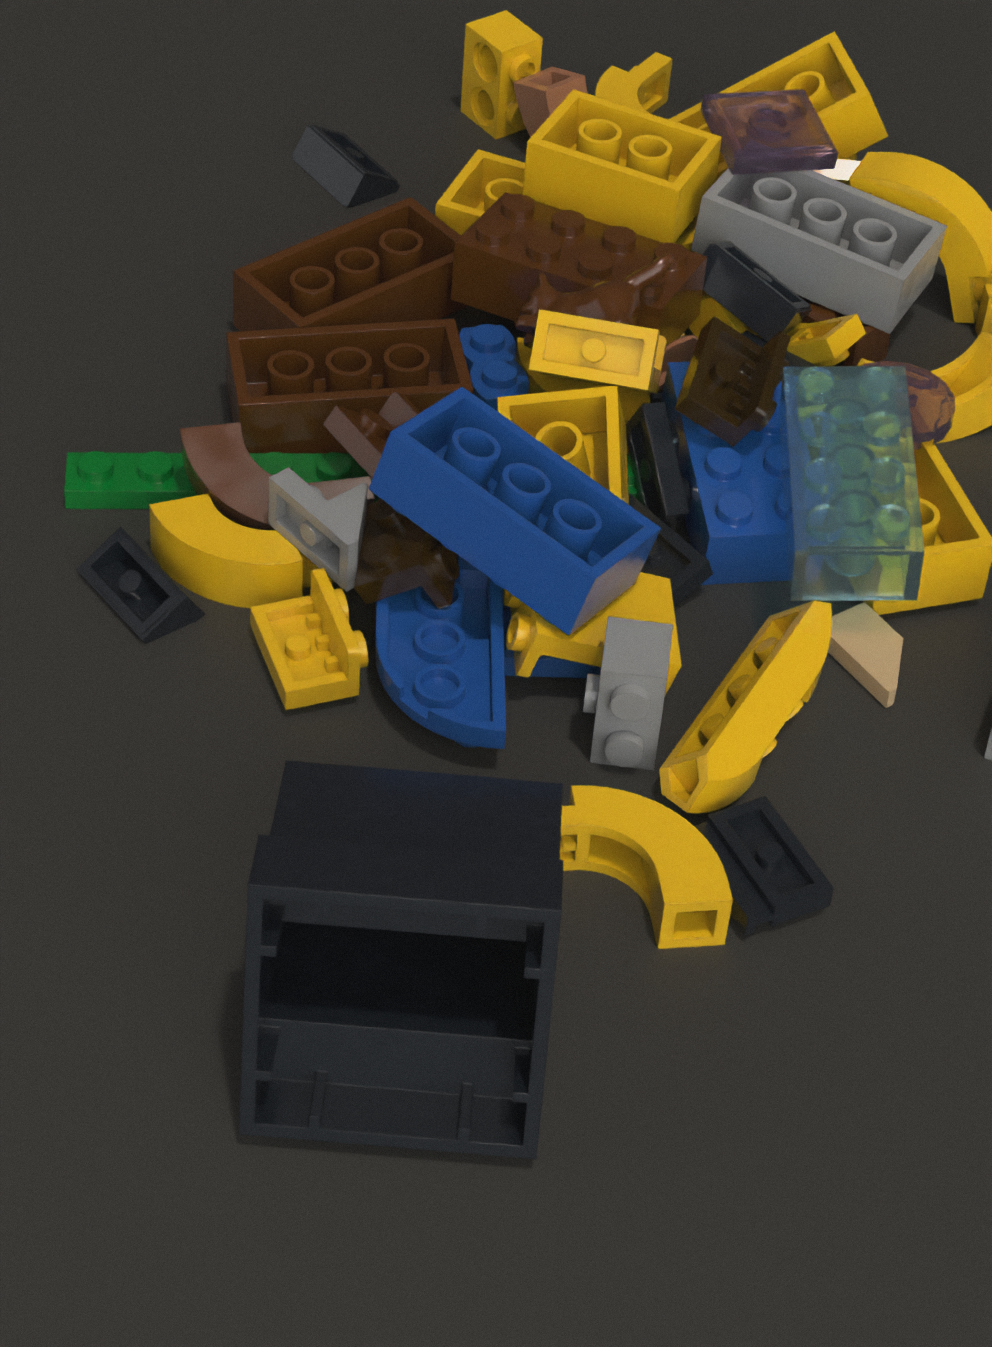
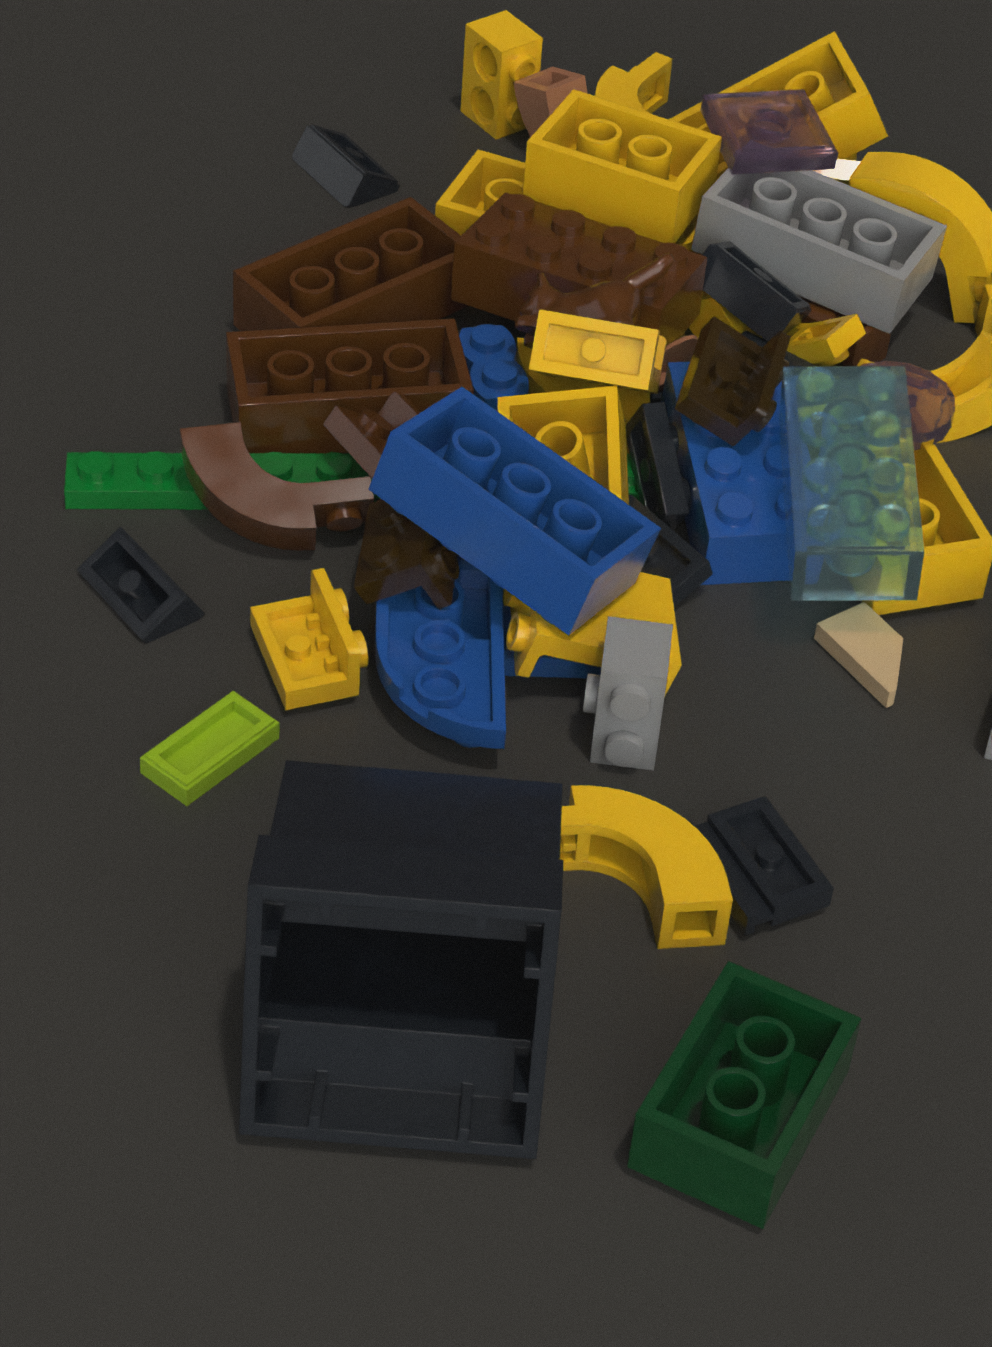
(209, 748): none -> lime tile
(223, 557): yellow arch -> none
(320, 529): light grey slope -> none
(741, 719): yellow brick -> none
(743, 1094): none -> dark green brick

